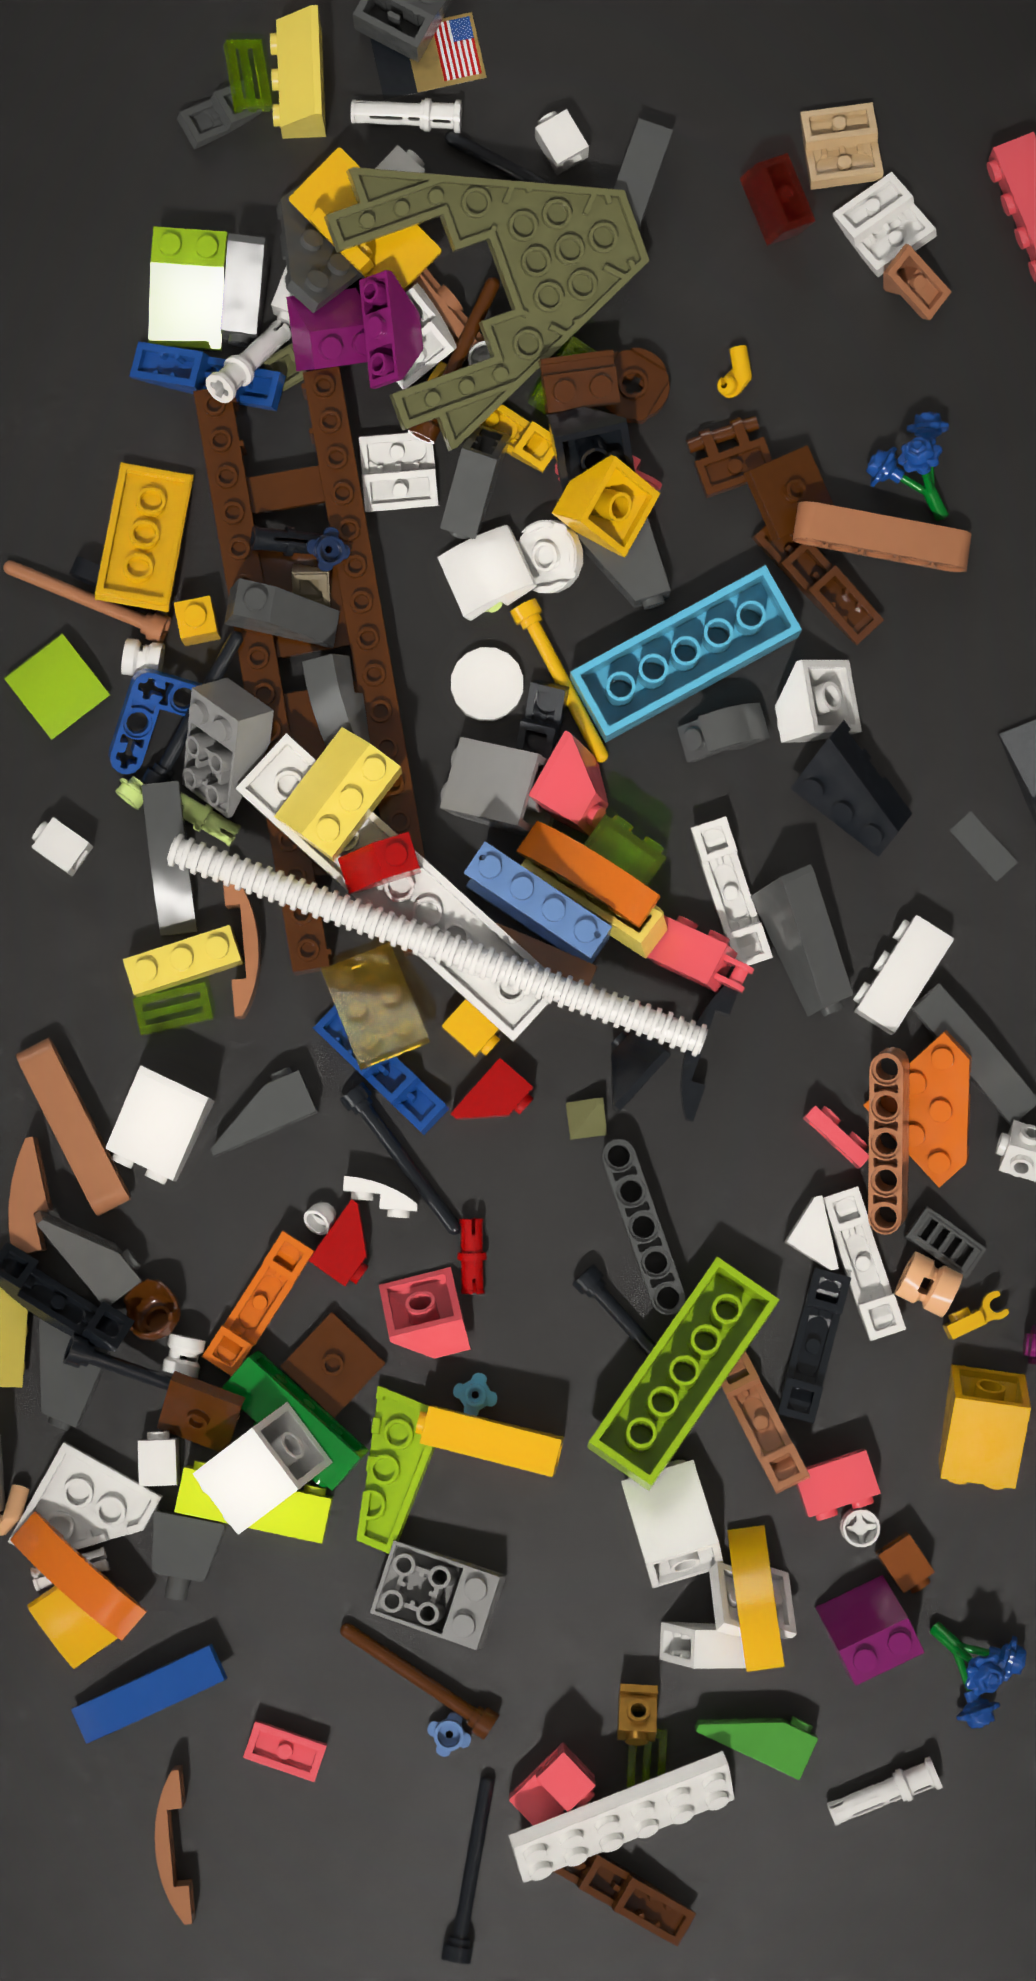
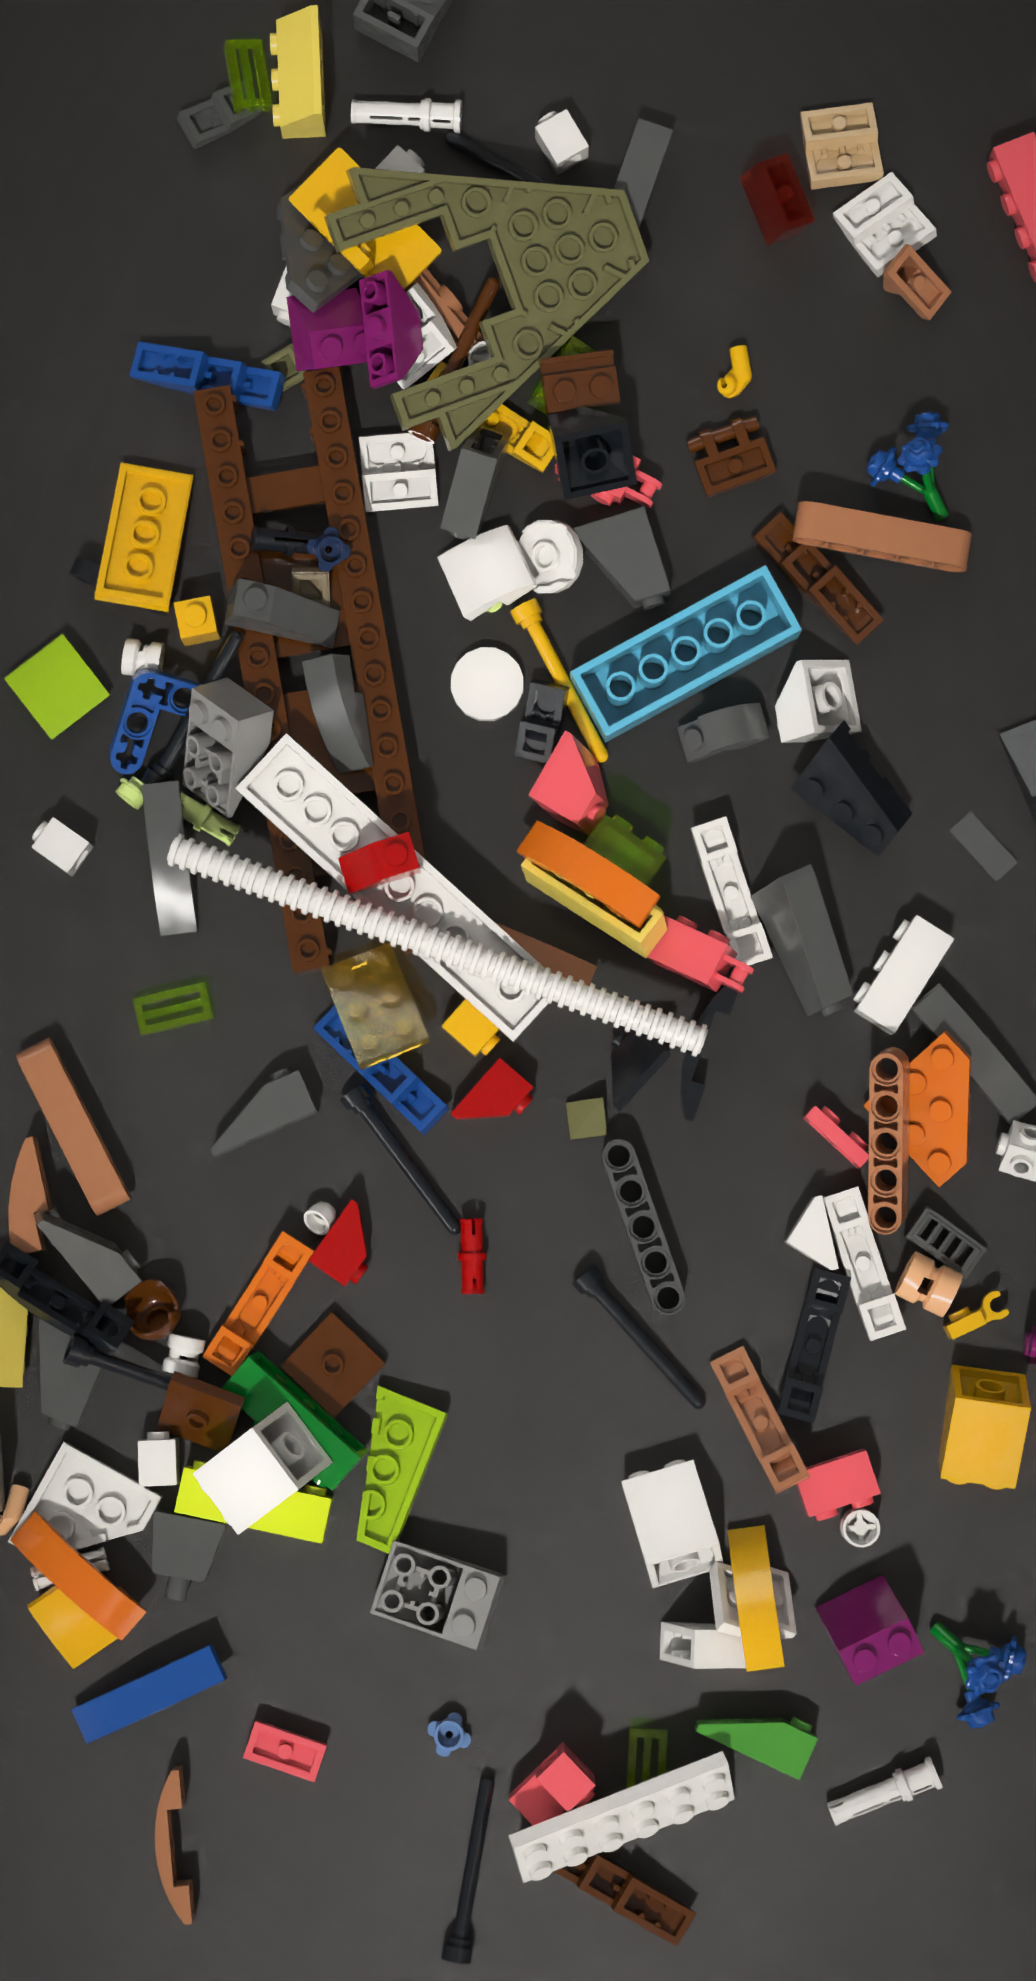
(152, 625): nougat piece -> none
(158, 1125): white slope -> none
(183, 961): light yellow brick -> none
(187, 288): slope -> none
(240, 368): white pin -> none
(244, 289): slope -> none
(245, 989): nougat slope -> none
(339, 793): light yellow slope -> none
(395, 1202): white slope -> none
(425, 1314): coral slope -> none
(448, 60): sticker -> none
(478, 1384): medium azure plate -> none
(478, 1718): reddish brown piece -> none
(490, 1440): yellow slope -> none
(493, 786): light grey slope -> none
(536, 904): medium blue panel -> none
(607, 504): yellow slope -> none
(637, 1698): pearl gold brick -> none
(653, 381): reddish brown plate -> none
(682, 1373): lime brick -> none
(782, 485): reddish brown plate -> none
(905, 1563): dark orange brick -> none

